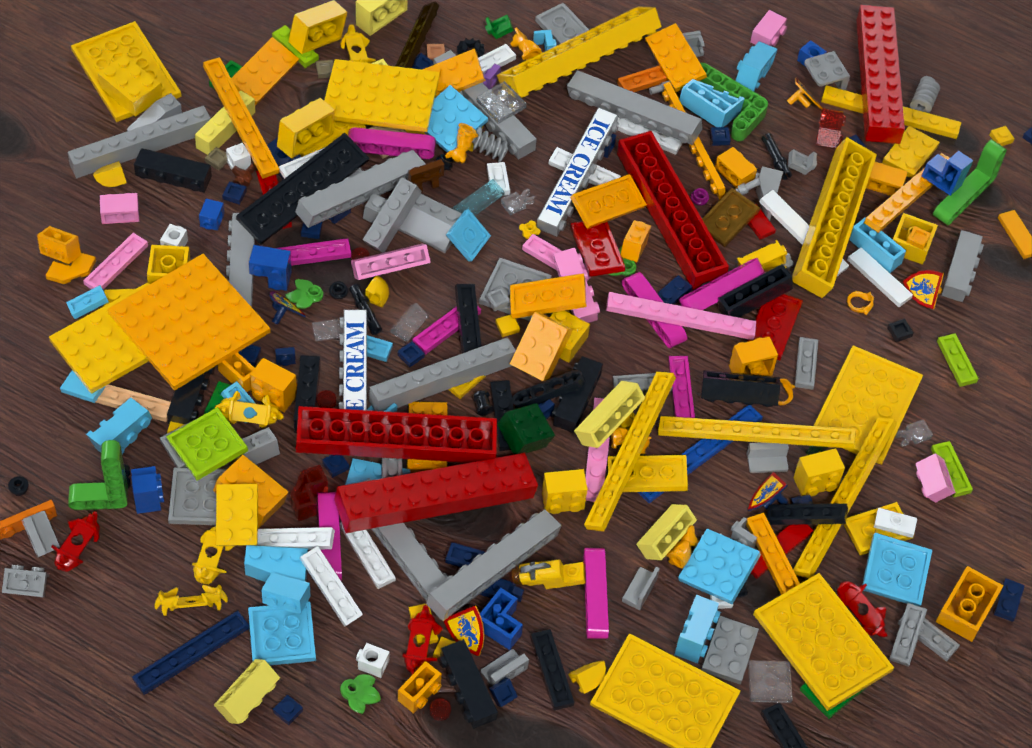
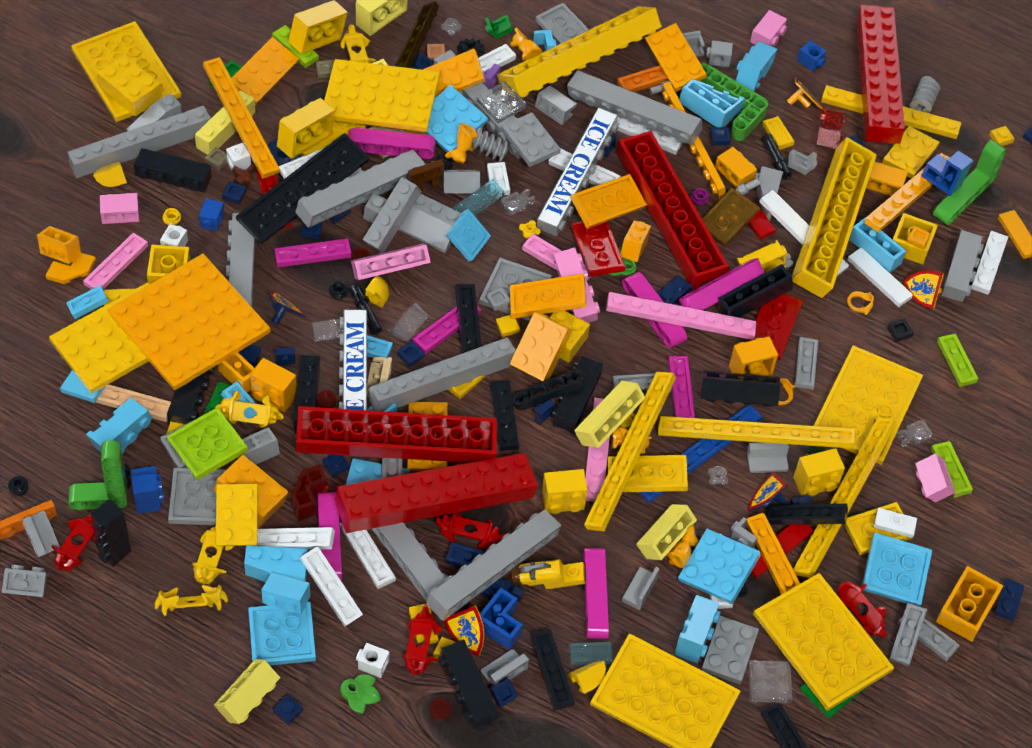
(110, 533): none -> black brick
(171, 216): none -> yellow plate
(190, 652): dark blue tile -> none
(272, 264): blue brick -> none
(305, 294): bright green plate -> none
(379, 372): none -> tan hinge
(419, 687): light orange brick -> none
(451, 26): none -> clear plate
(455, 526): none -> red piece
(461, 181): none -> light grey panel
(483, 404): black bush -> none
(526, 429): dark green brick -> none
(530, 139): none -> light grey plate
(555, 104): none -> light grey hinge
(590, 652): none -> clear light blue tile
(719, 53): none -> light grey brick
(720, 471): none -> clear plate
(779, 132): none -> yellow tile
(827, 70): light grey bracket -> none
(989, 262): none -> white plate

